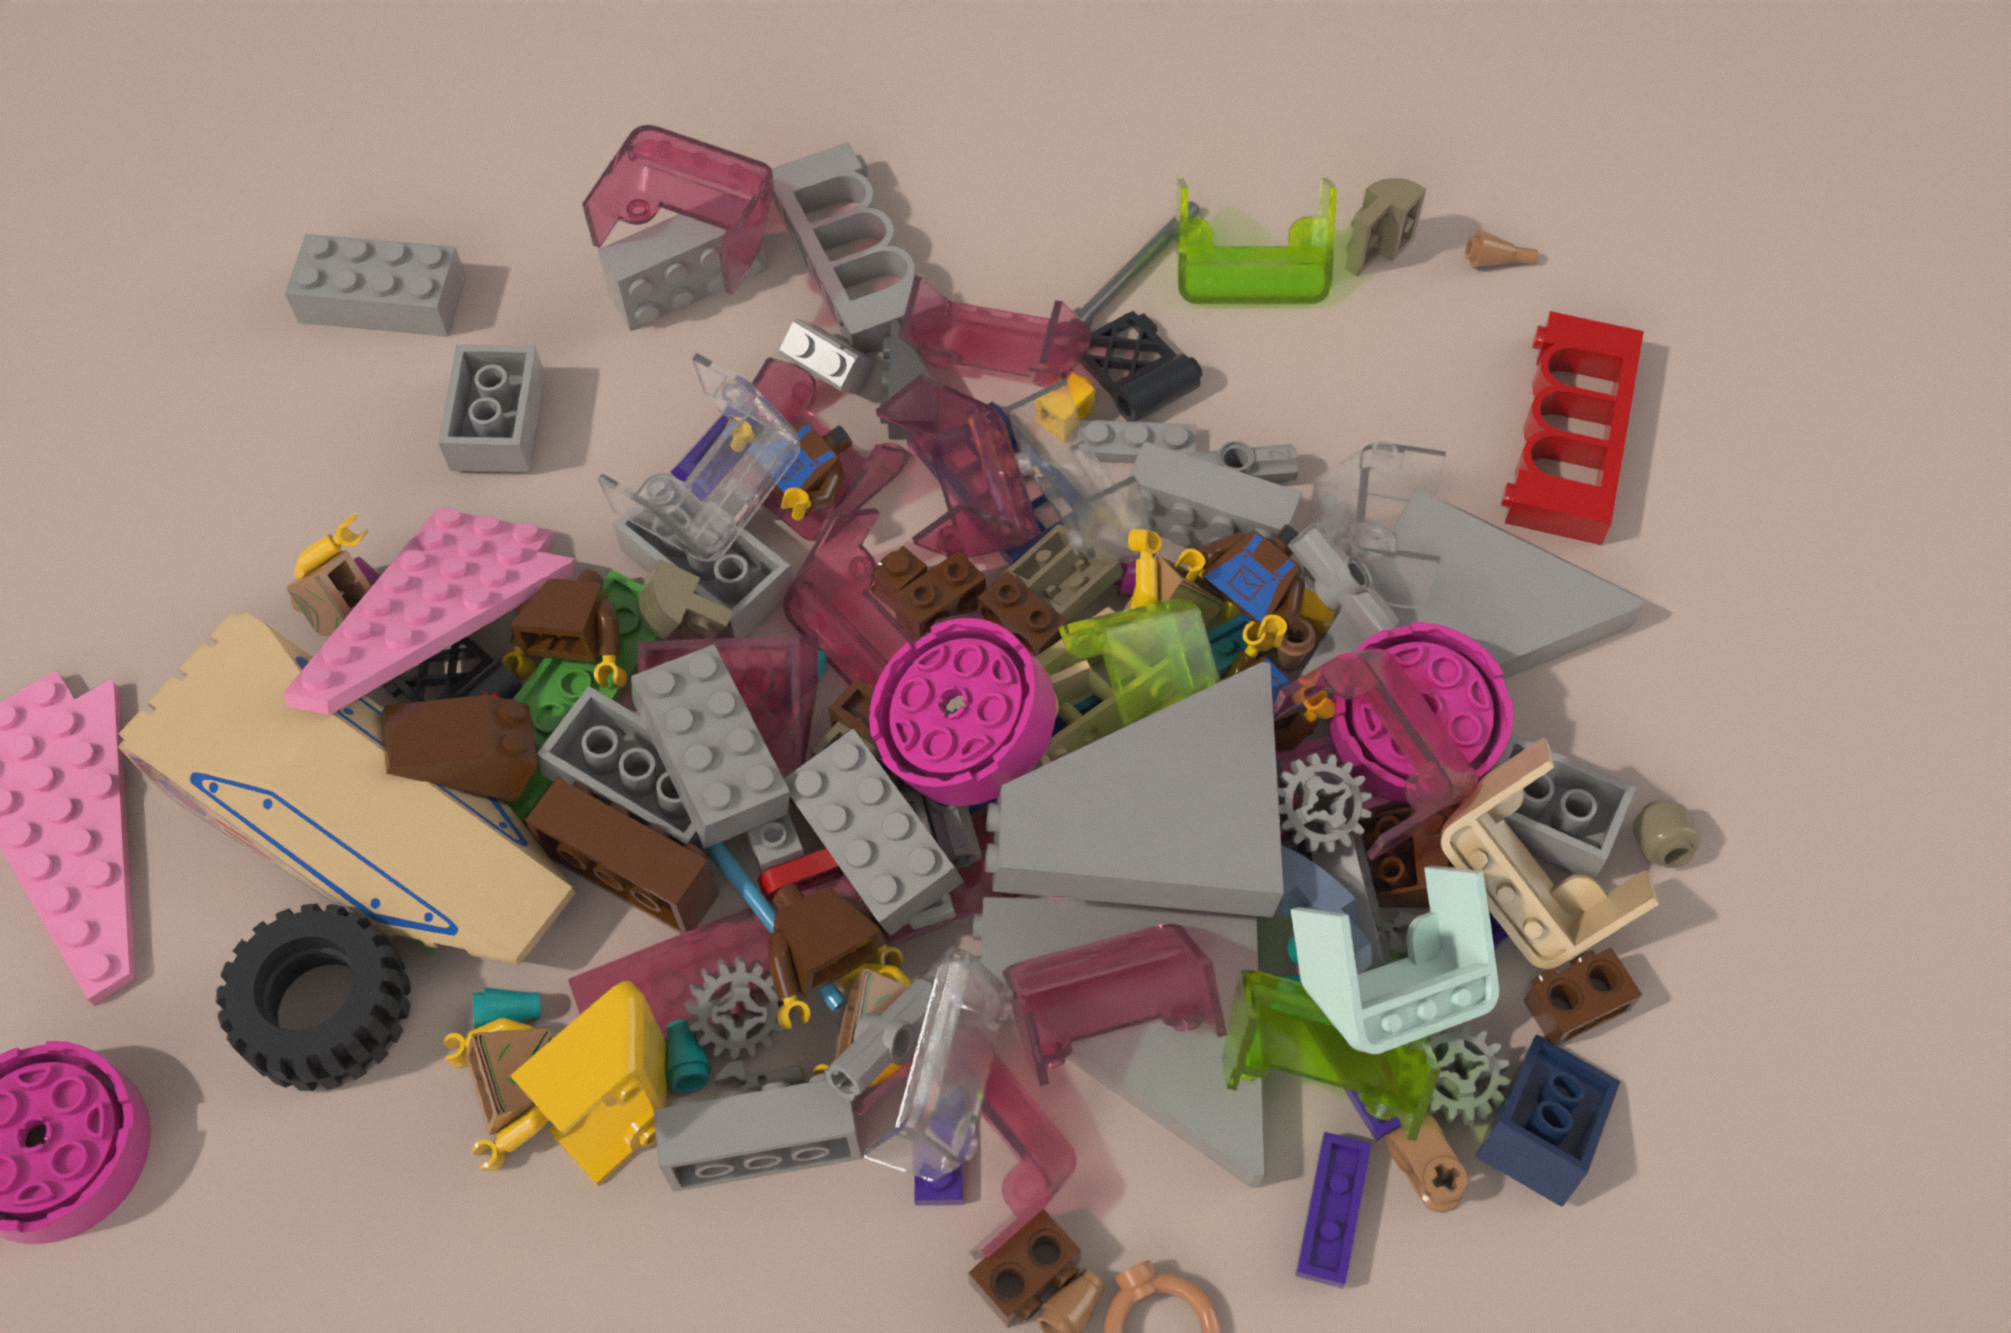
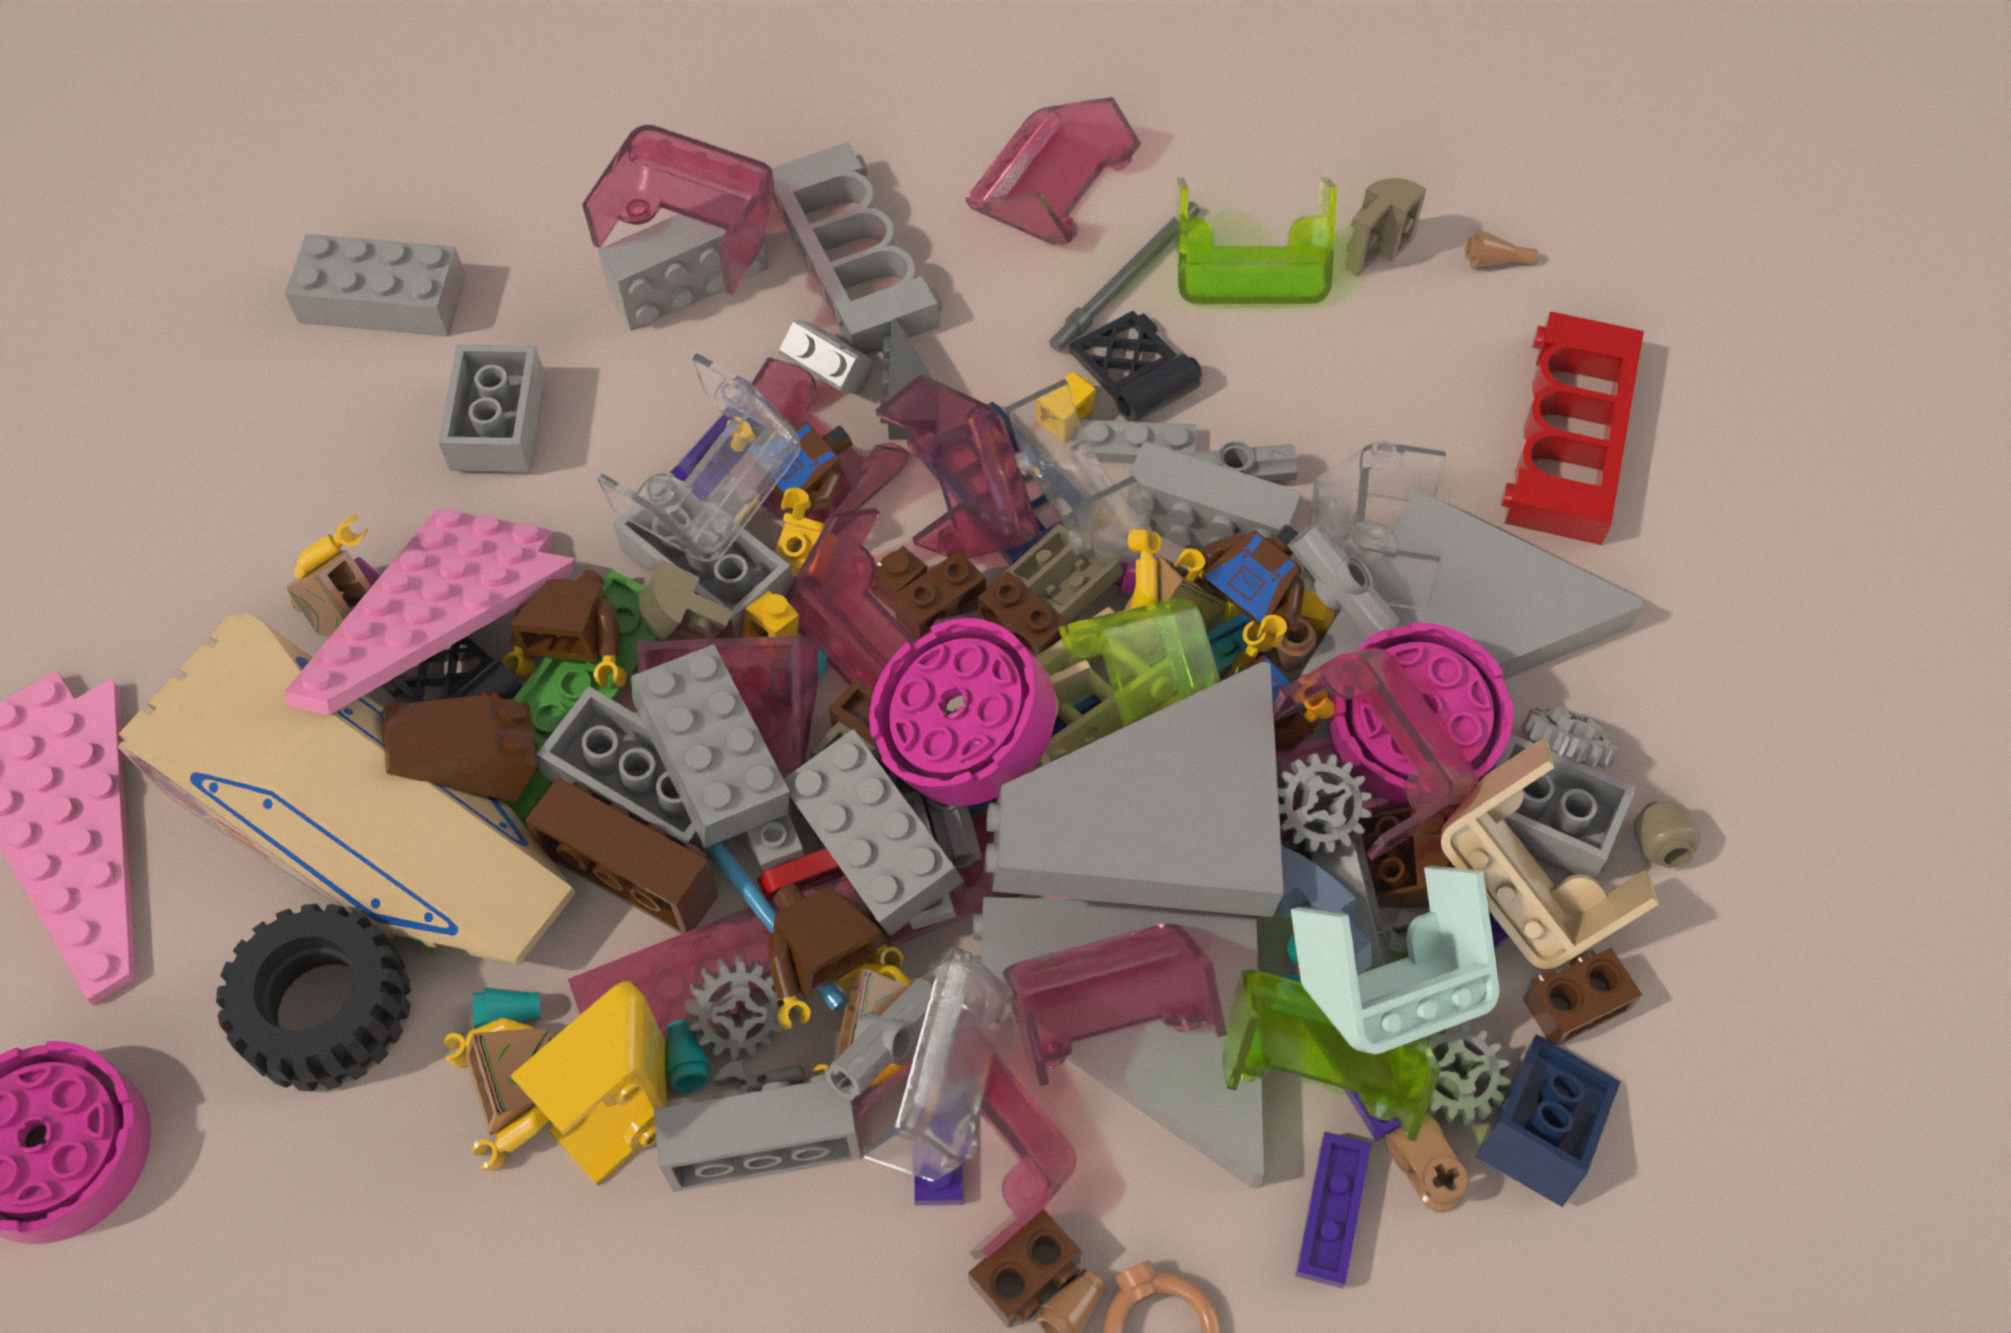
(770, 614): none -> yellow brick
(793, 533): none -> yellow brick
(993, 337): clear pink windscreen -> none
(1052, 167): none -> clear pink windscreen
(1572, 736): none -> light grey gear

